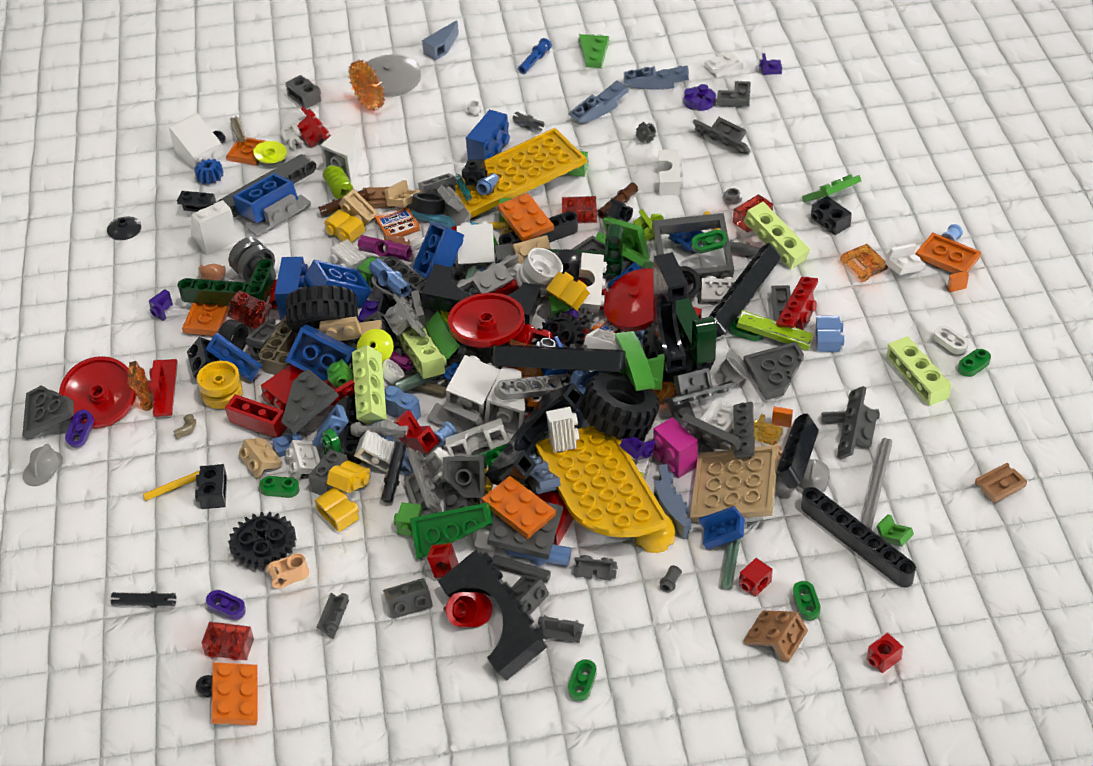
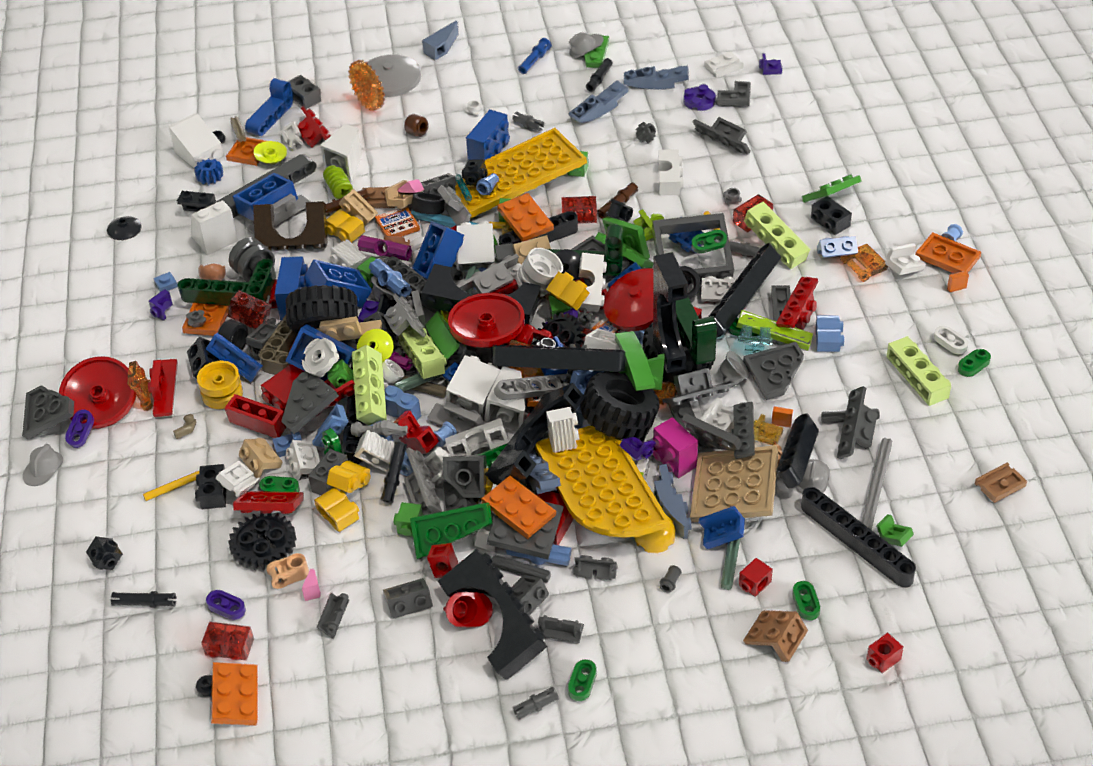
(104, 553): none -> black brick
(165, 281): none -> medium blue plate
(196, 318): none -> flat silver plate
(237, 478): none -> white plate
(268, 502): none -> red plate
(271, 109): none -> blue beam
(311, 587): none -> bright pink slope
(313, 234): none -> dark brown arch
(316, 365): none -> white plate
(411, 187): none -> bright pink slope
(416, 125): none -> reddish brown head
(535, 703): none -> dark grey pin
(583, 43): none -> light grey piece
(597, 77): none -> black pin
(746, 337): none -> clear light blue hips
(837, 246): none -> bracket

